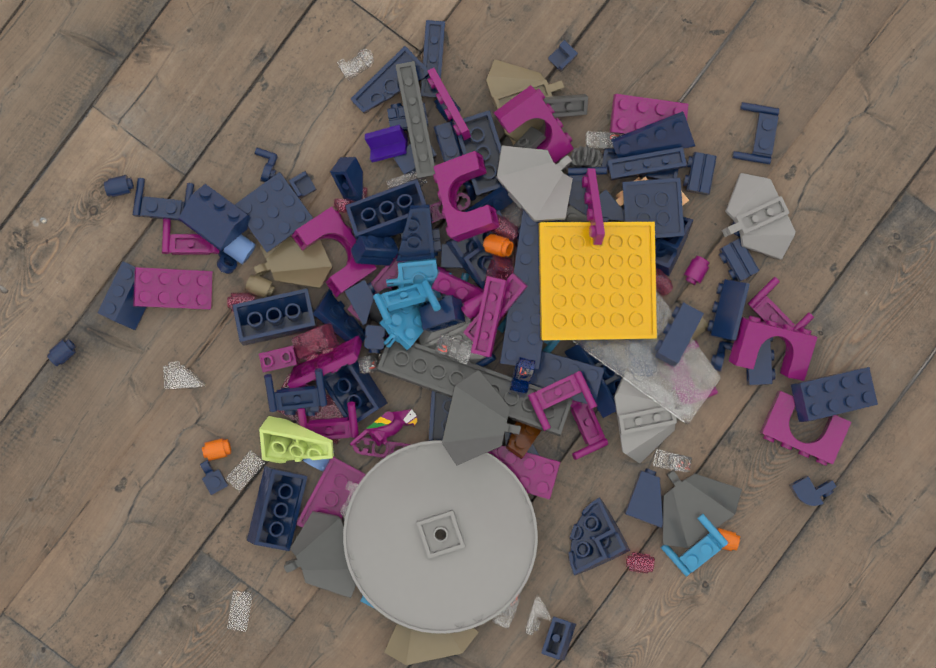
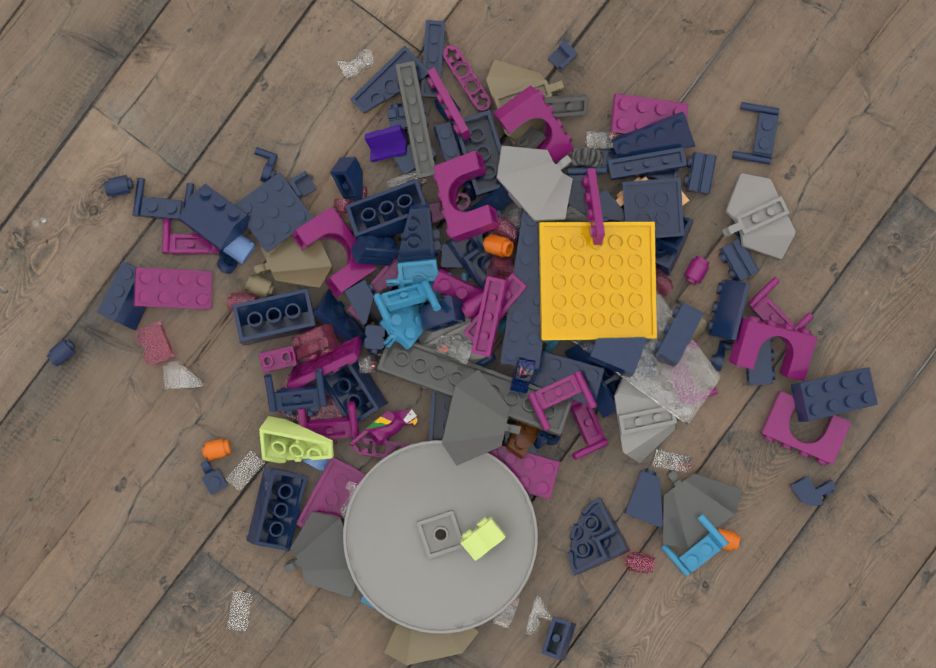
(155, 344): none -> clear pink brick
(465, 79): none -> magenta beam
(482, 538): none -> yellowish green brick
(543, 438): none -> dark blue plate
(617, 353): none -> dark blue slope

